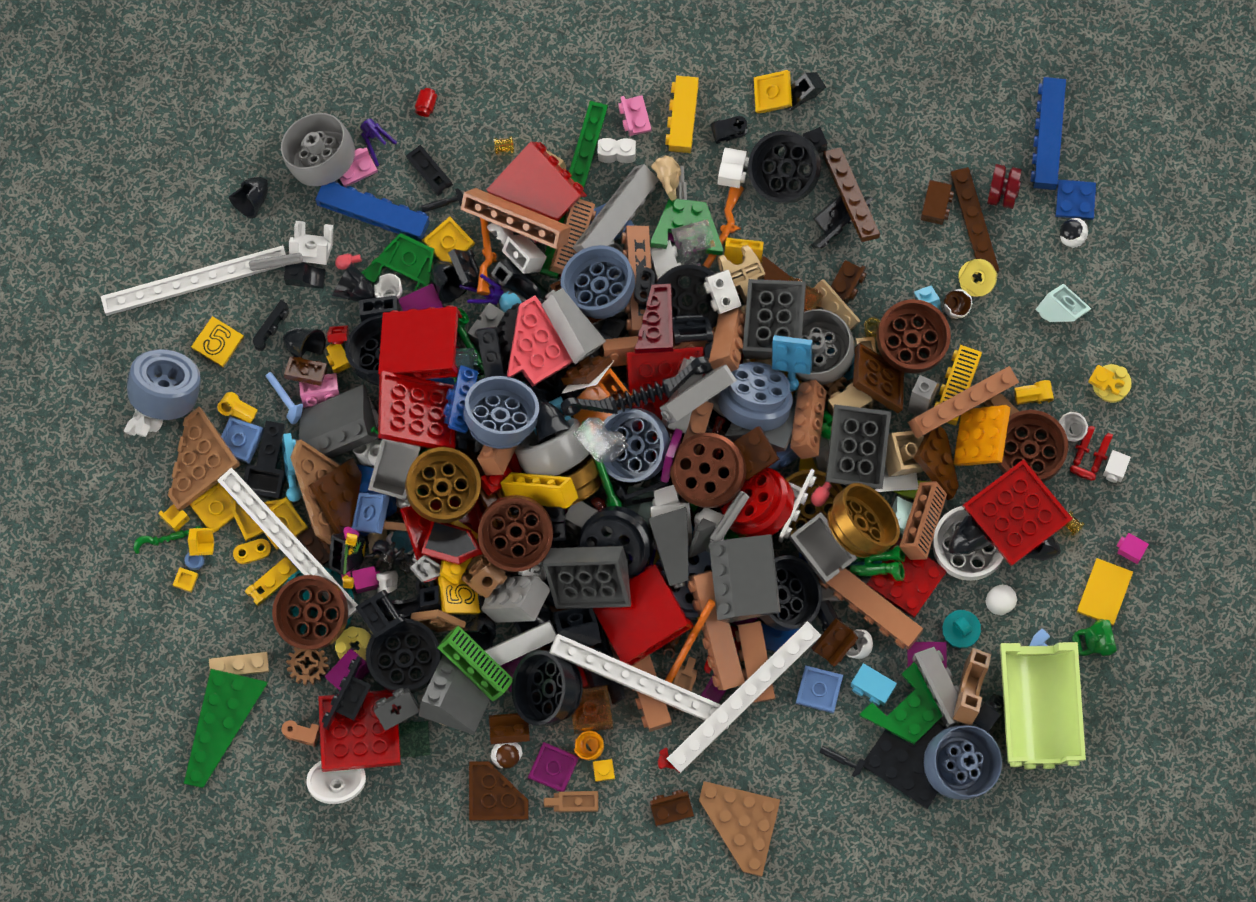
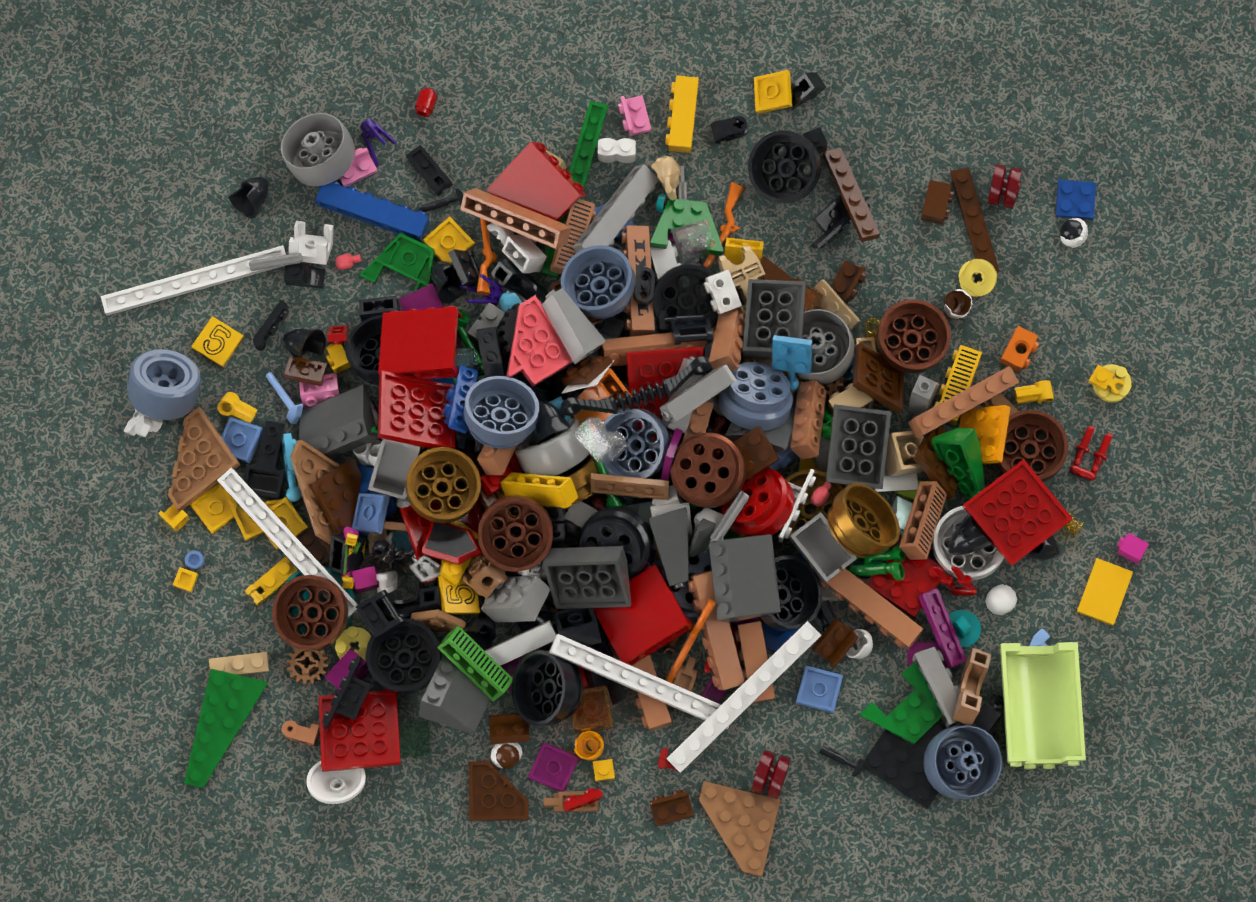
(155, 541): green piece -> none
(201, 541): yellow panel -> none
(252, 552): yellow plate -> none
(354, 285): black helmet -> none
(386, 284): white hair -> none
(390, 717): dark grey brick -> none
(504, 145): clear yellow bush -> none
(574, 802): none -> red plate
(630, 486): none -> medium nougat plate
(657, 324): wing -> none
(661, 202): none -> teal tile
(732, 168): white brick -> none
(770, 774): none -> dark red wheel
(873, 685): medium azure brick -> none
(928, 295): medium azure bracket -> none
(942, 628): none -> magenta plate
(963, 456): none -> green wedge
(963, 579): none -> red piece
(1025, 340): none -> orange brick
(1049, 133): blue brick -> none
(1062, 306): light aqua slope -> none
(1078, 426): white hair -> none
(1098, 639): green piece -> none
(1116, 466): white brick -> none

